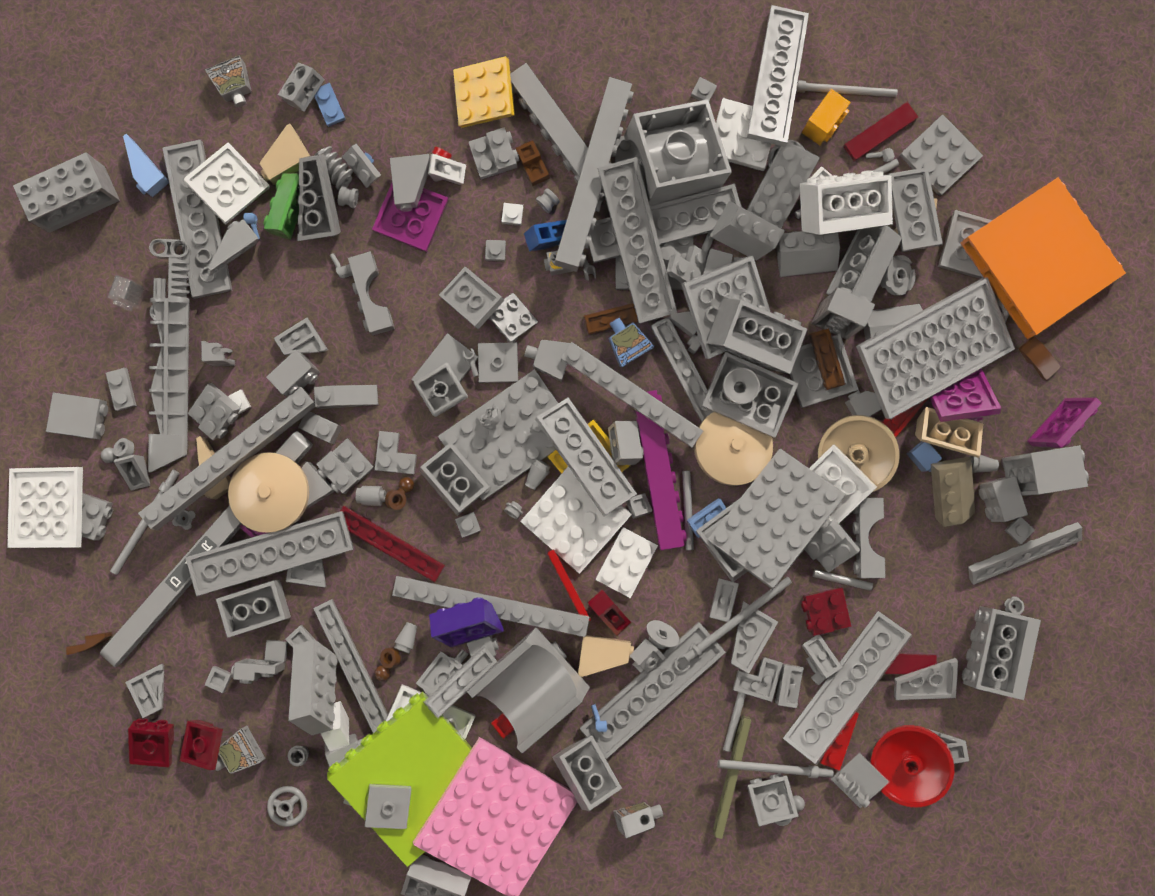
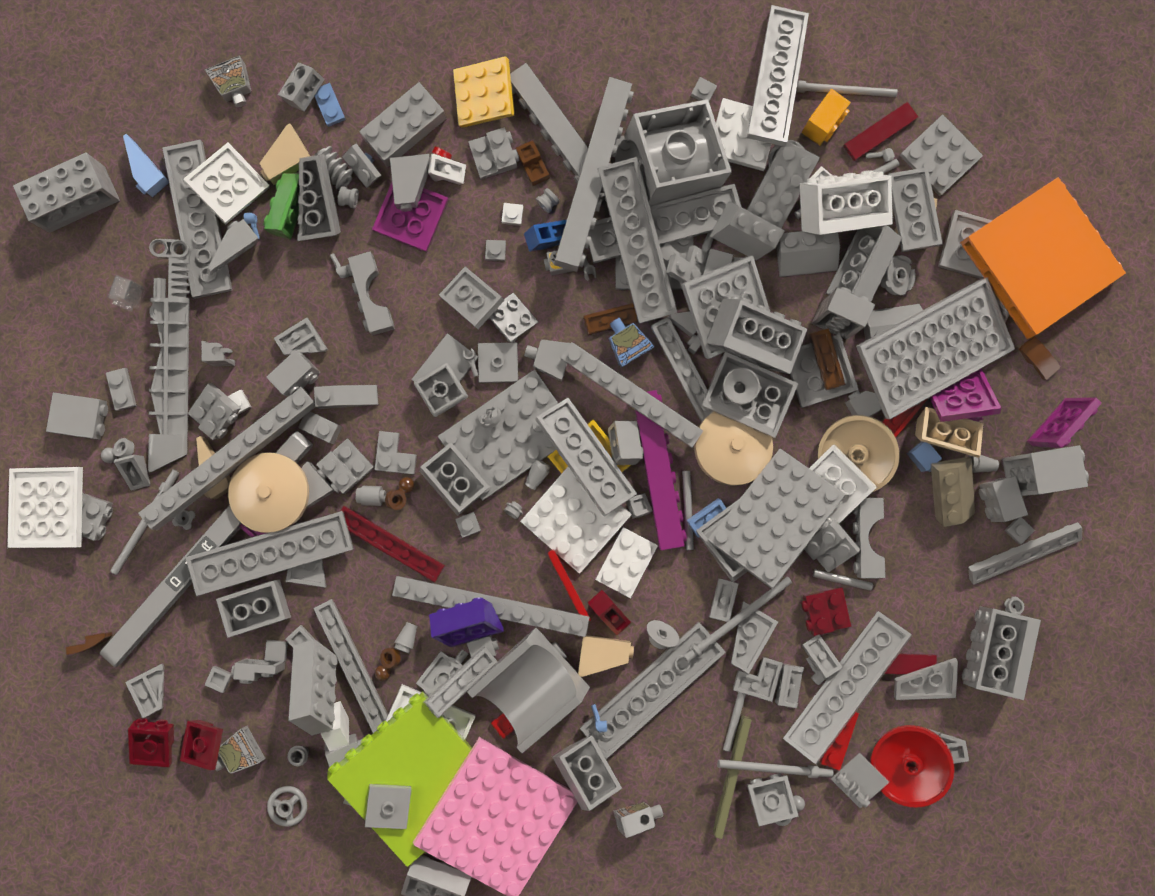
(403, 124): none -> light grey brick
(646, 656): light grey brick -> none

